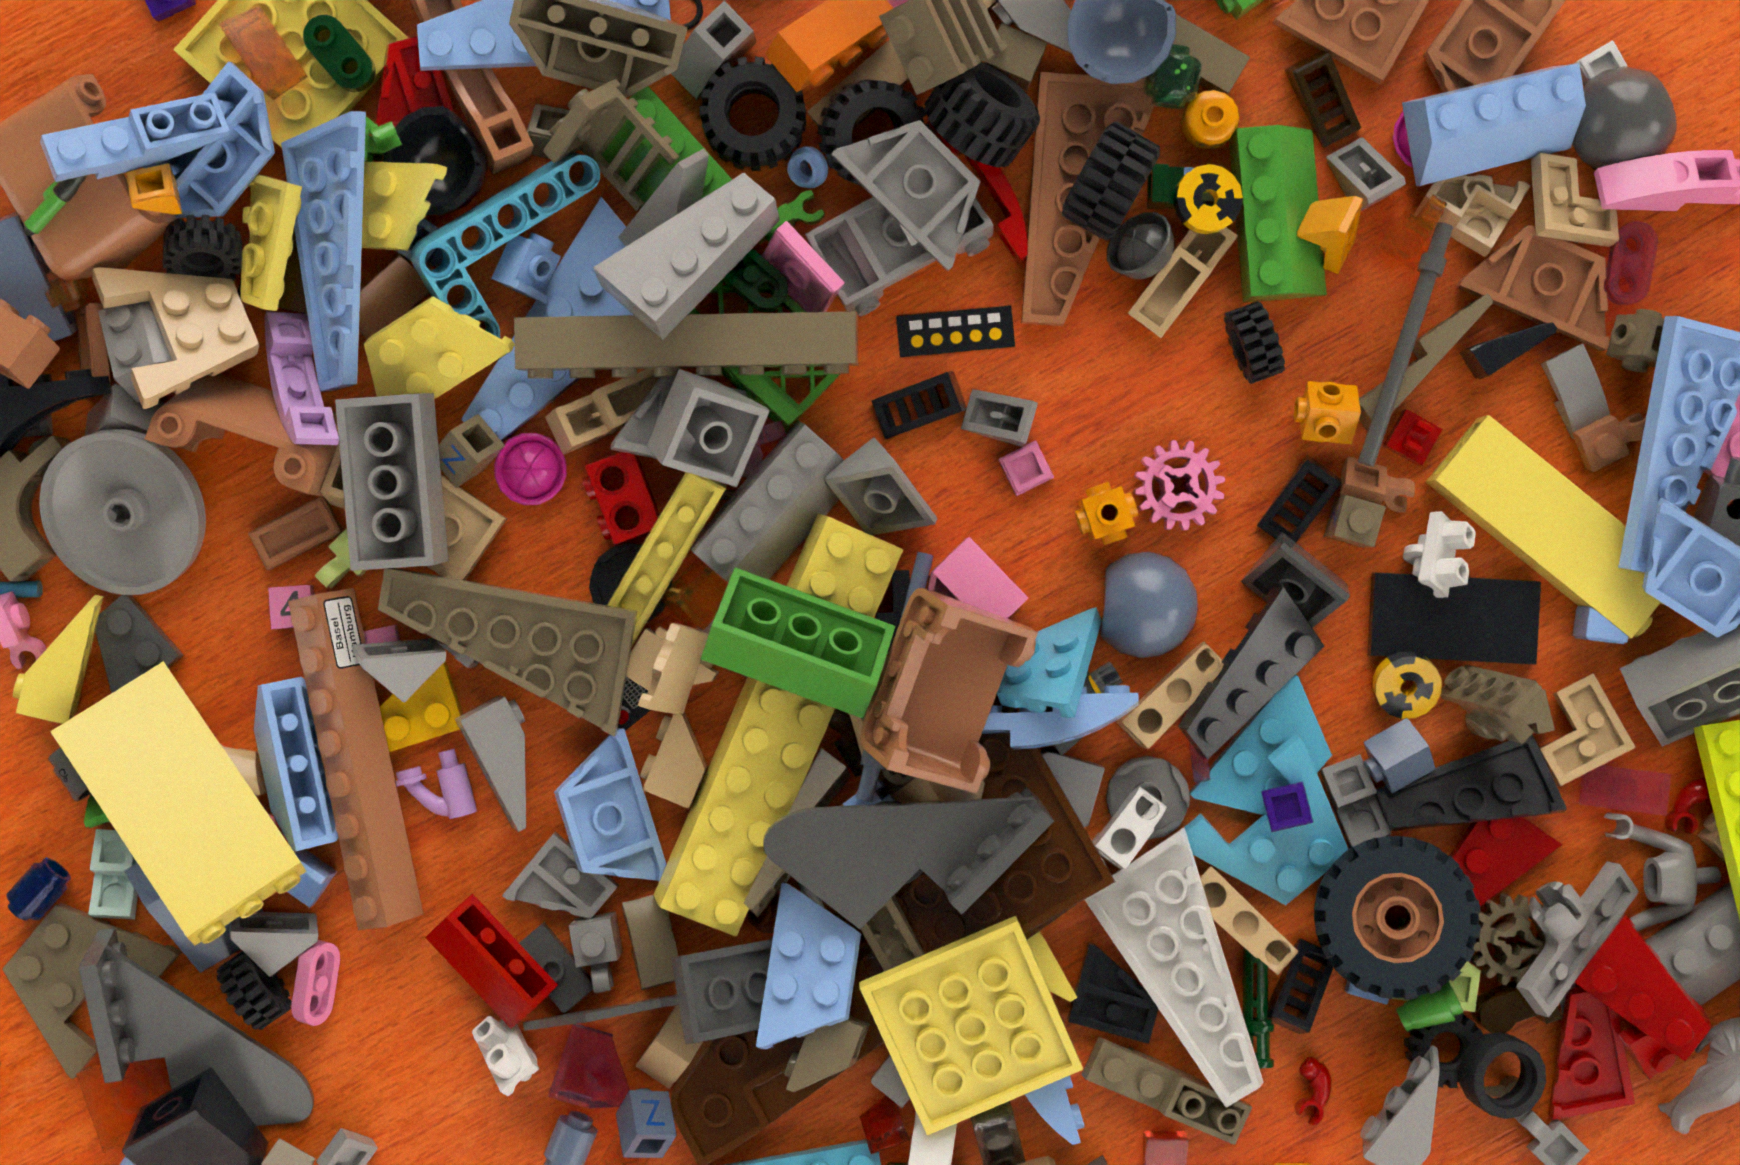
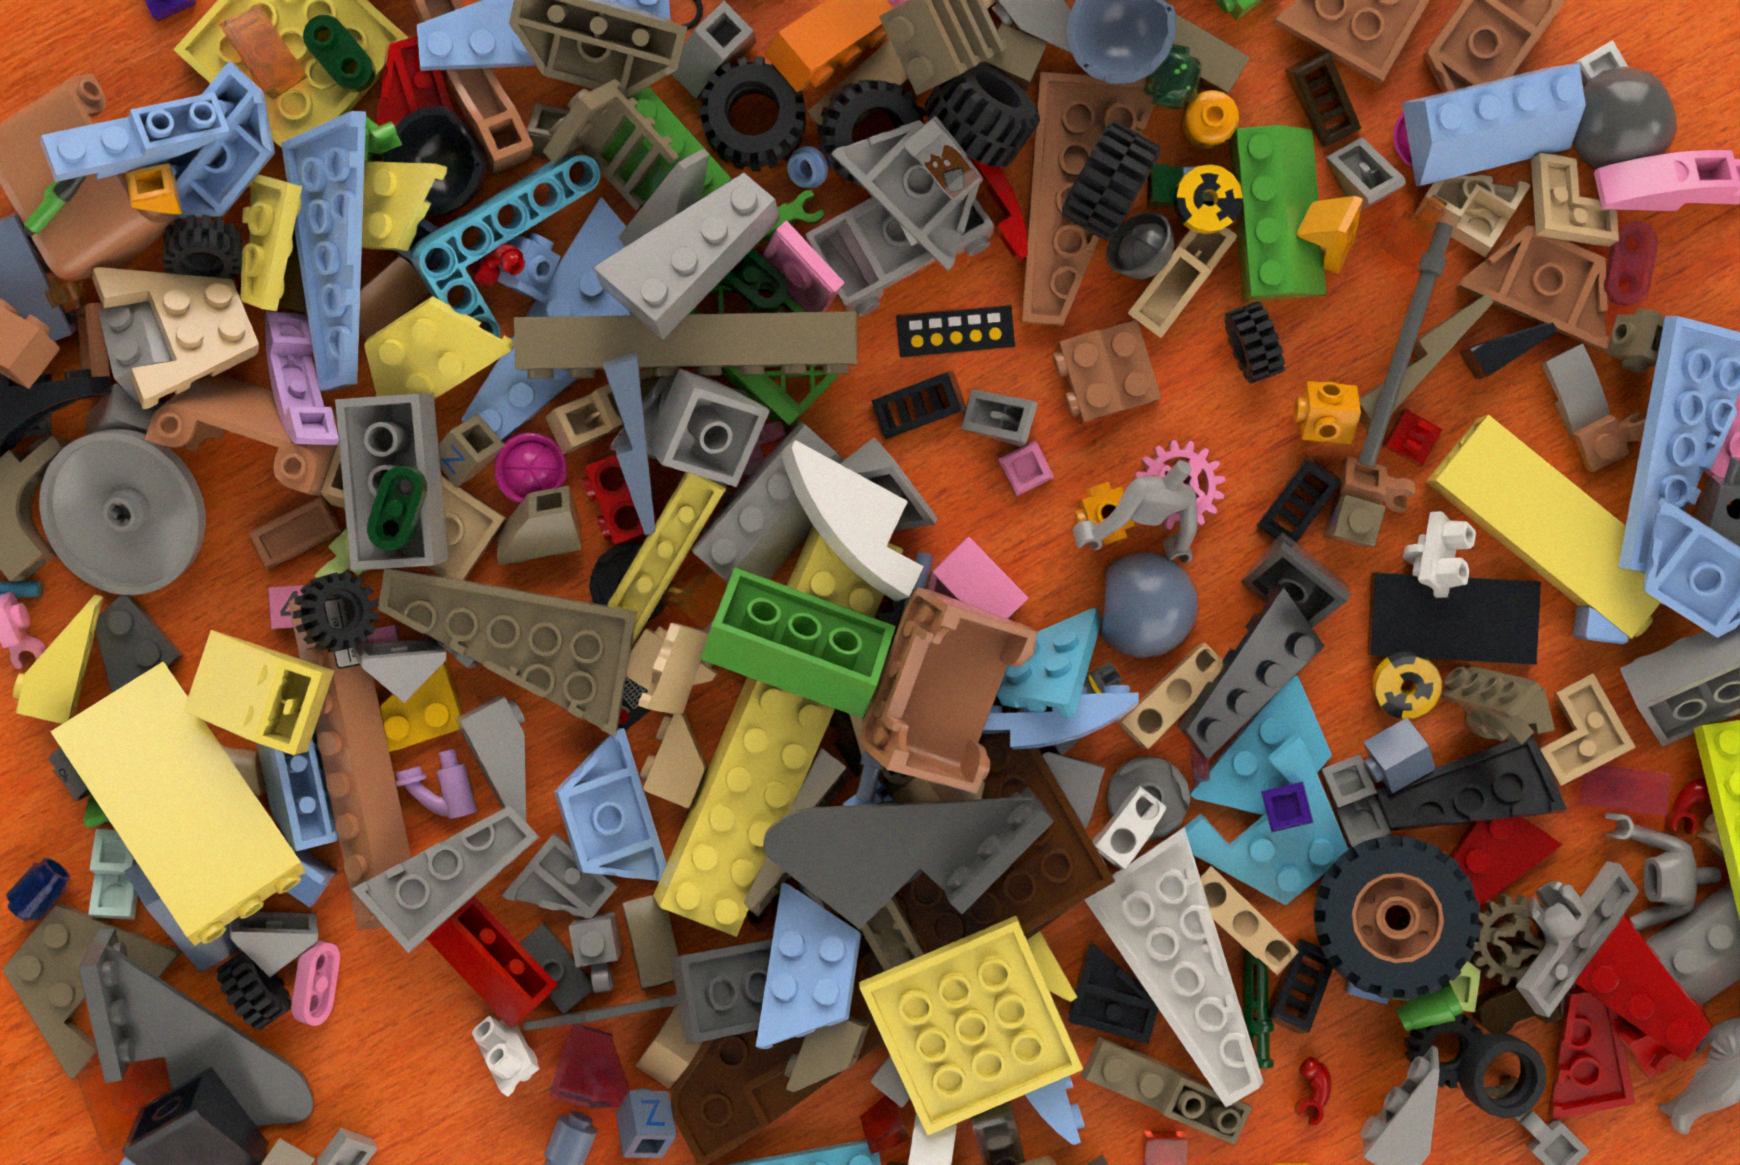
(258, 693): none -> light yellow slope
(358, 607): none -> black tyre
(396, 506): none -> dark green plate
(437, 882): none -> light grey wing
(487, 267): none -> red arm
(540, 527): none -> dark tan slope
(632, 457): none -> sand blue slope
(852, 518): none -> white slope
(943, 159): none -> leg
(1106, 372): none -> nougat plate
(1150, 502): none -> light grey piece

